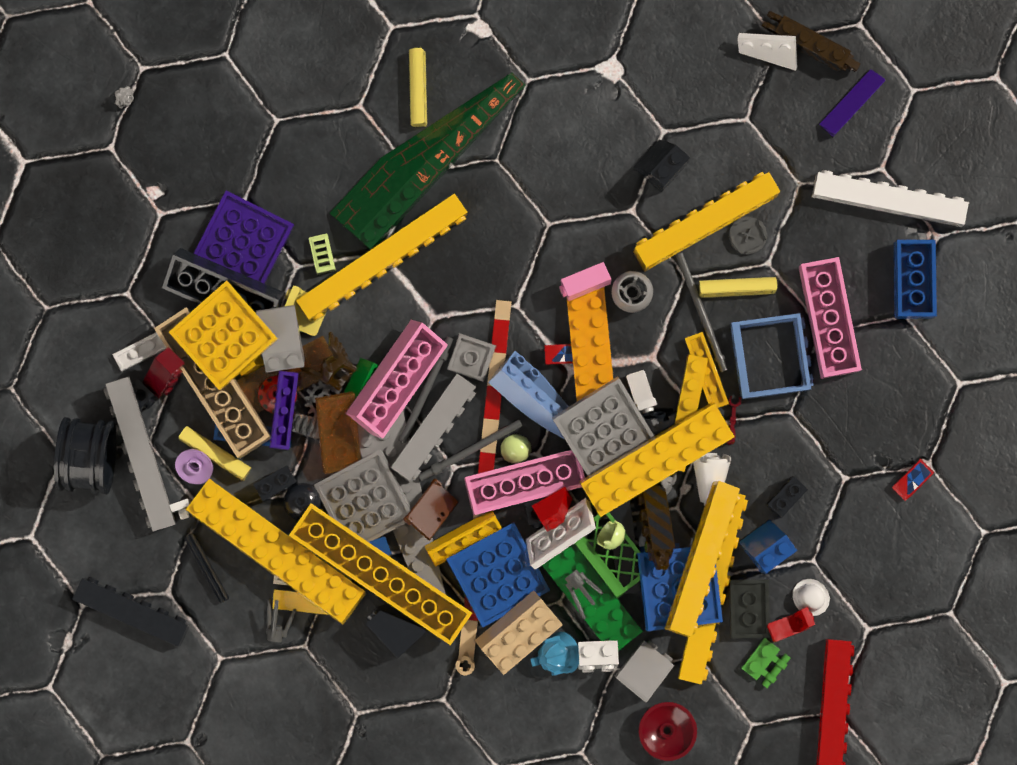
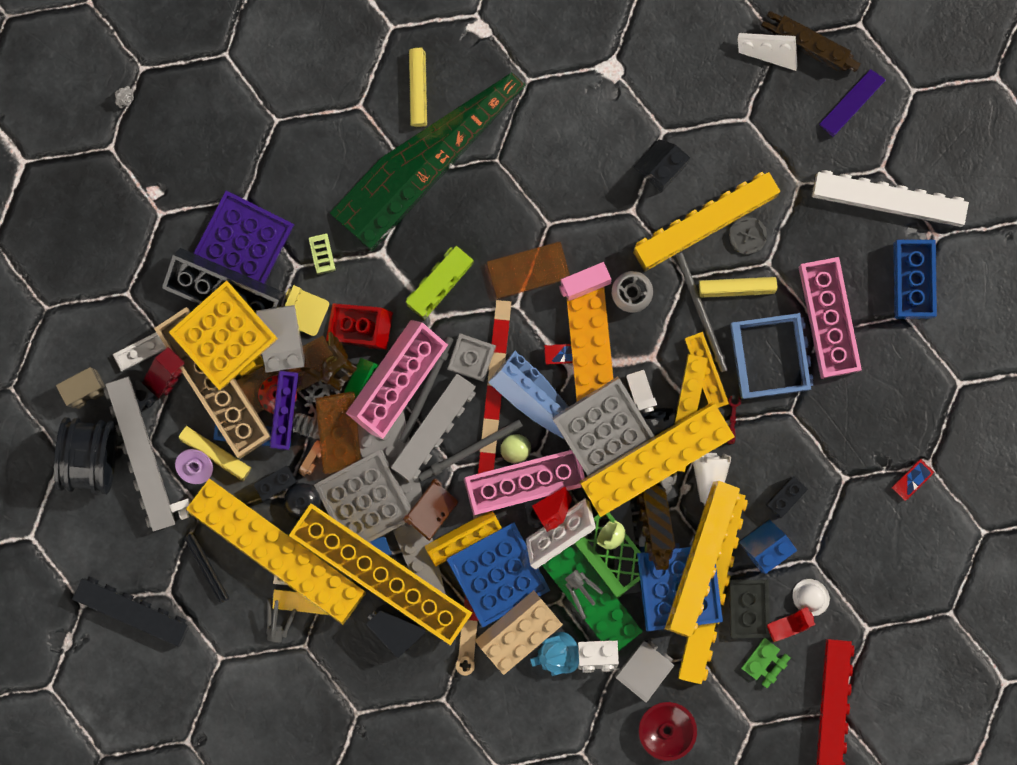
(81, 388): none -> dark tan brick
(308, 466): none -> medium nougat plate
(360, 325): none -> red slope
(381, 258): yellow brick -> none
(439, 282): none -> lime wedge
(528, 270): none -> clear orange plate

